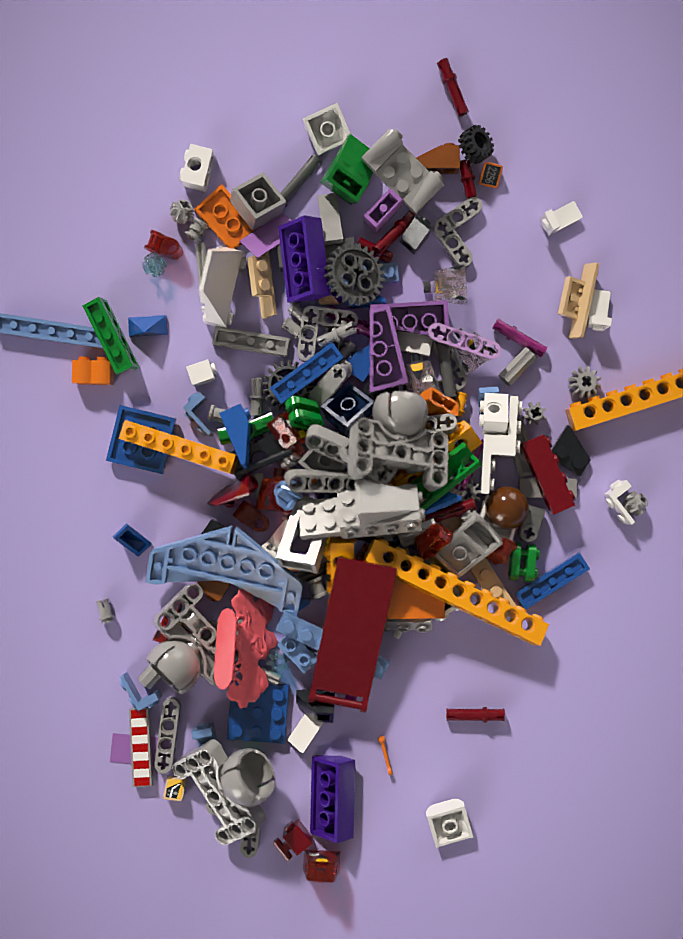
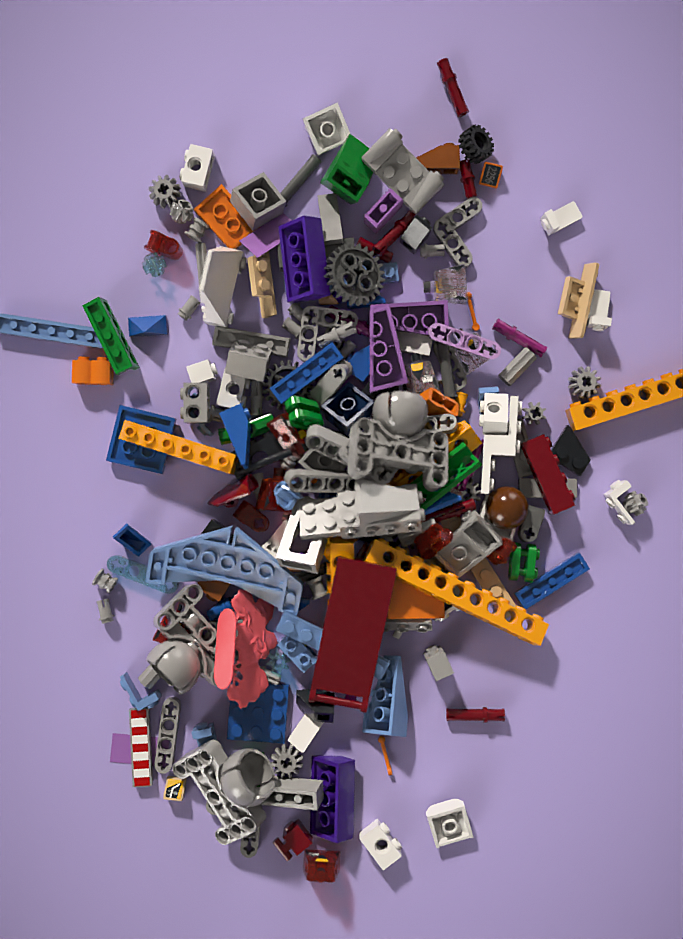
(105, 581): none -> light grey bush
(141, 577): none -> clear light blue beam
(157, 191): none -> light grey gear
(188, 308): none -> light grey pin
(202, 402): none -> light grey brick
(216, 610): none -> blue cone
(225, 398): none -> white brick
(248, 360): none -> light grey brick
(292, 765): none -> light grey gear
(296, 793): none -> light grey brick
(385, 854): none -> white brick
(388, 705): none -> medium blue wedge
(431, 250): none -> light grey pin
(438, 662): none -> light grey brick
(475, 327): none -> orange hinge

